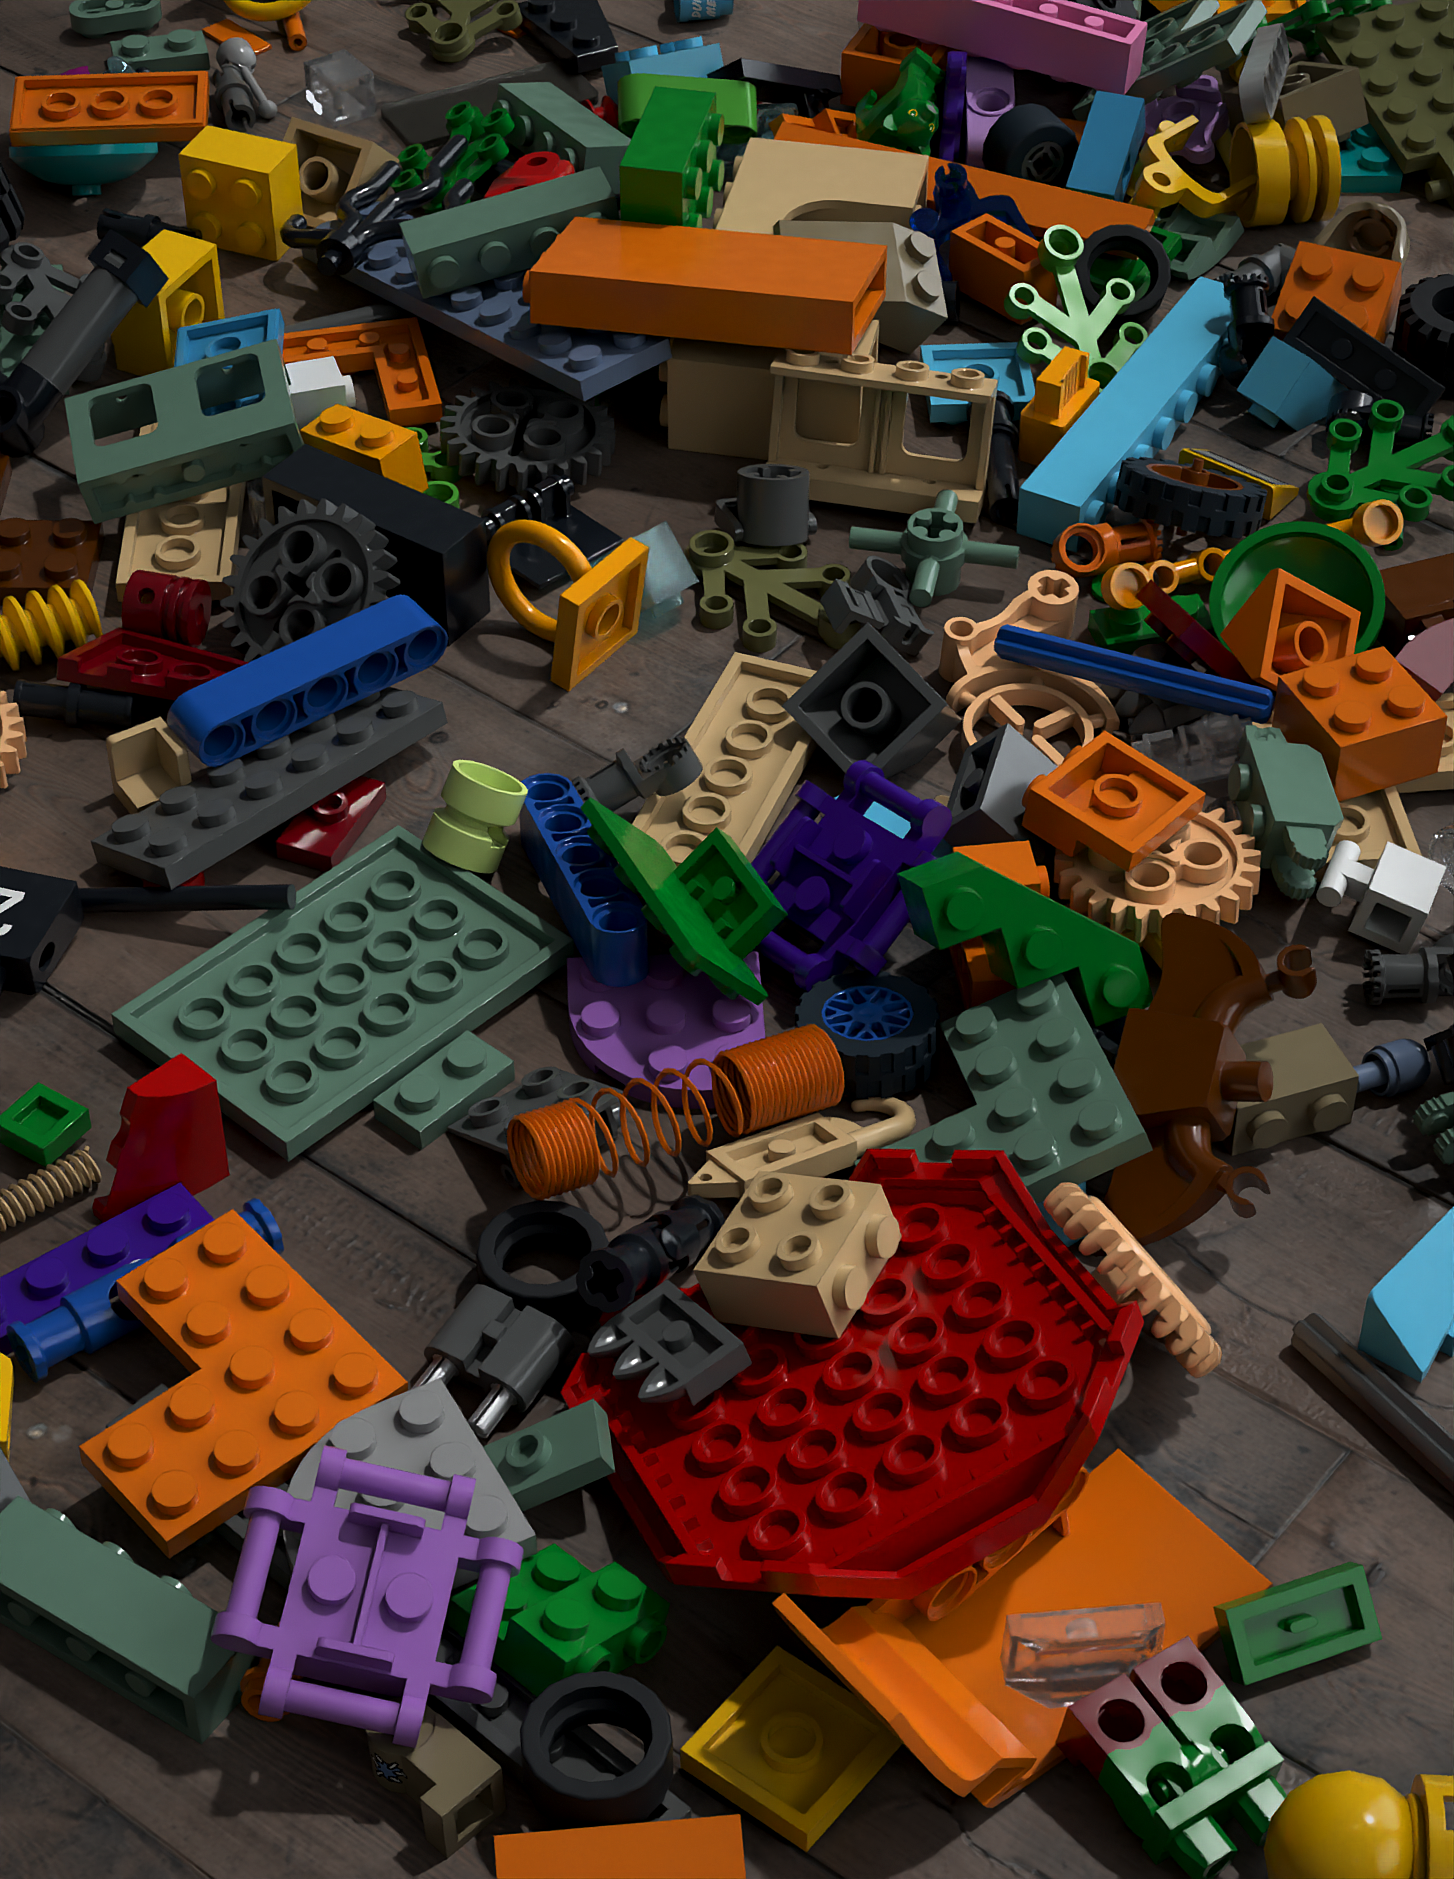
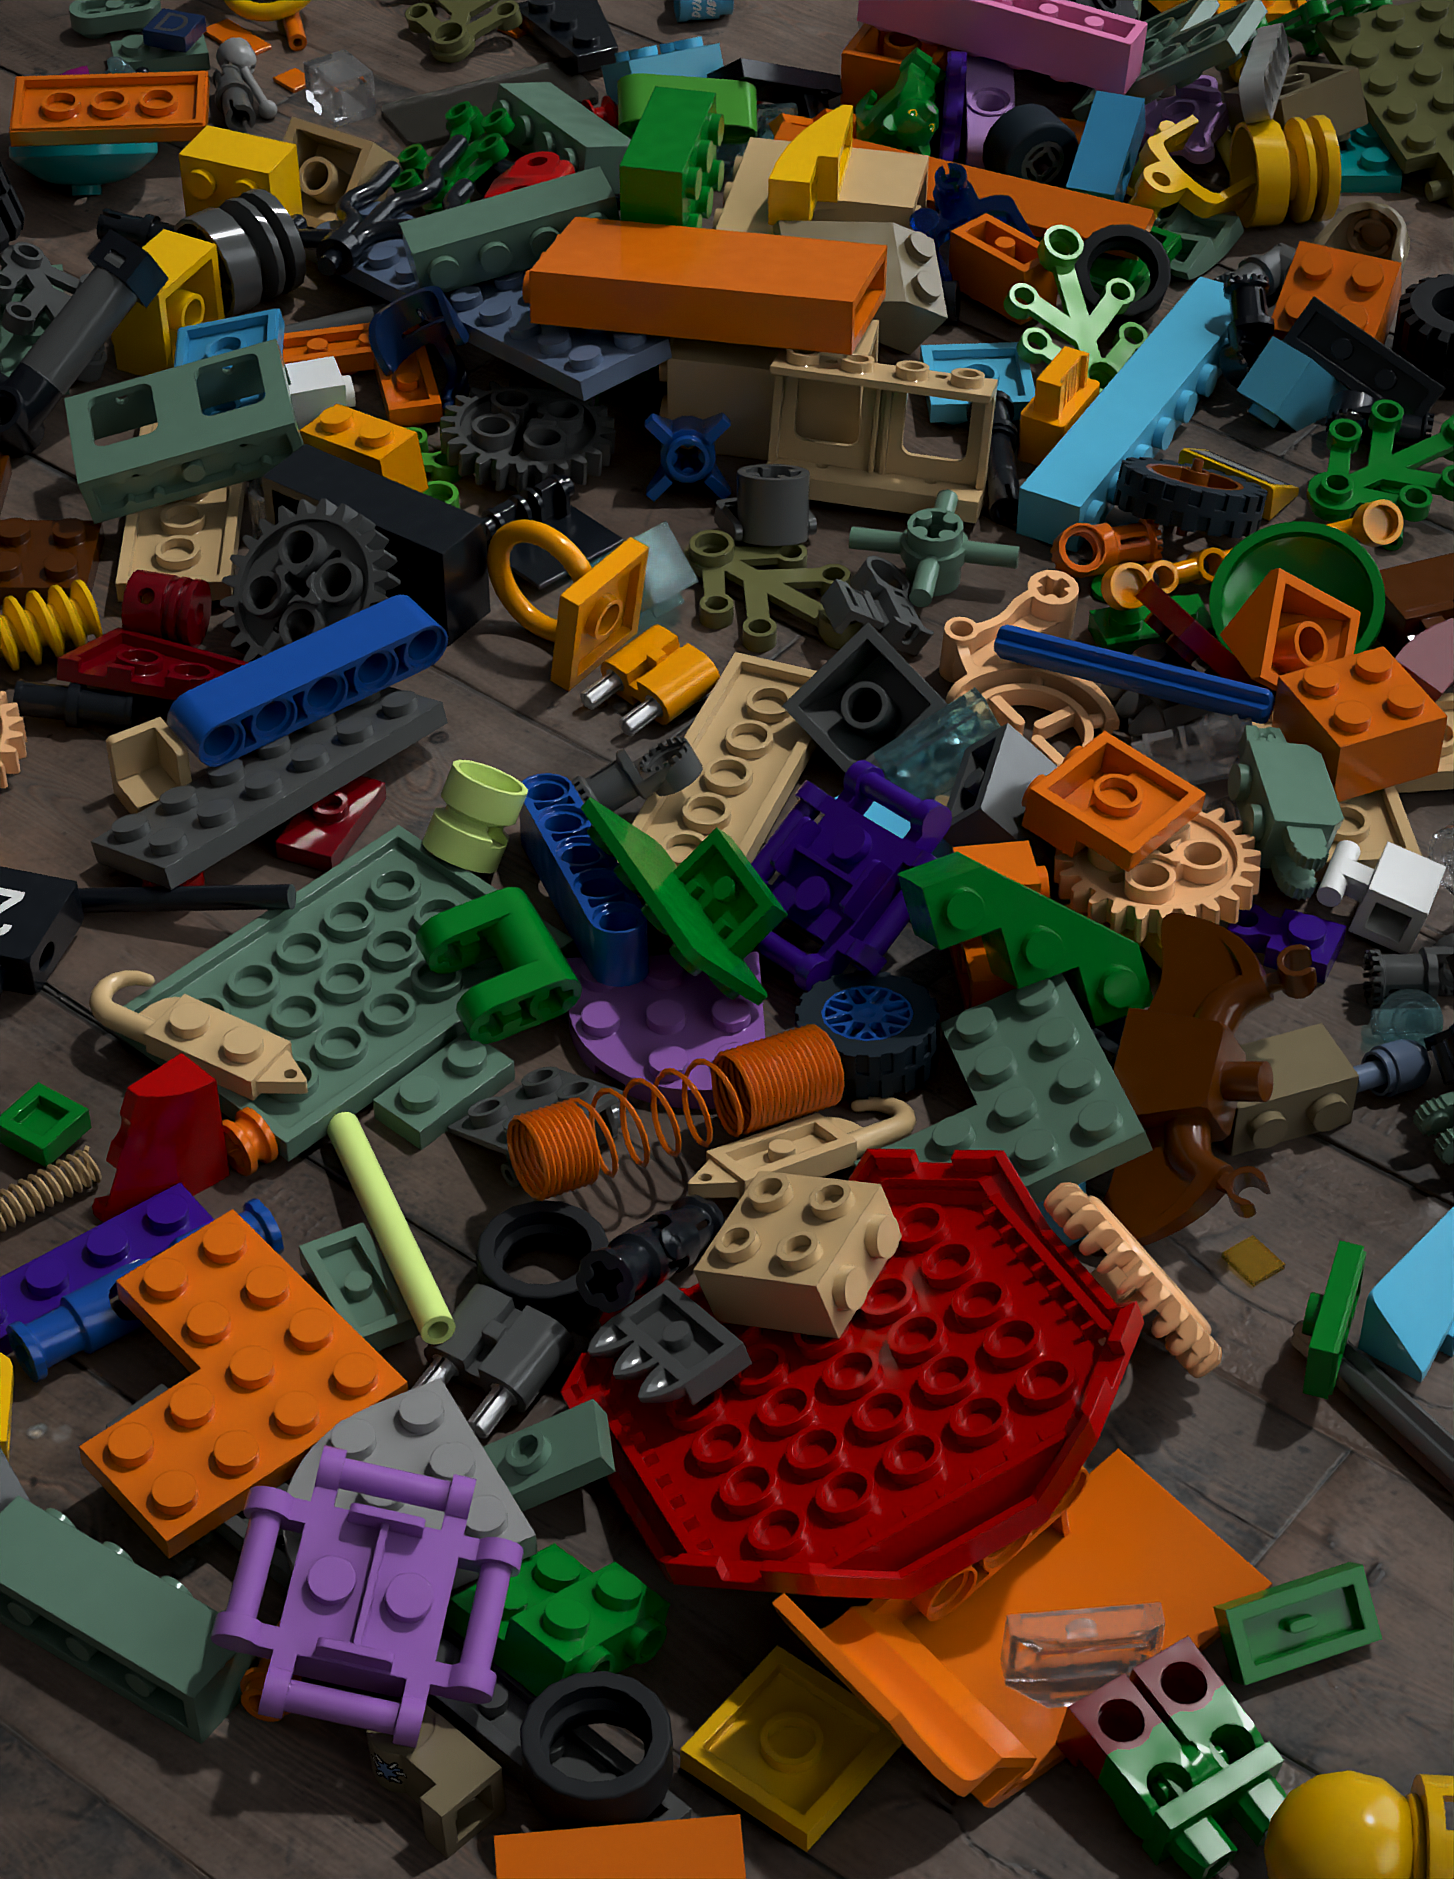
(174, 30): none -> dark blue tile
(222, 1045): none -> tan plate
(249, 1141): none -> orange bush
(255, 248): none -> dark grey wheel
(291, 80): none -> orange window
(359, 1285): none -> sand green plate
(391, 1229): none -> yellowish green piece
(393, 346): none -> dark blue helmet
(507, 926): none -> green connector
(655, 673): none -> light orange piece
(690, 464): none -> blue brick
(811, 167): none -> yellow slope
(931, 752): none -> clear light blue bracket
(1253, 1260): none -> clear yellow window
(1272, 934): none -> dark purple plate
(1330, 1319): none -> green plate
(1407, 1016): none -> clear light blue plate

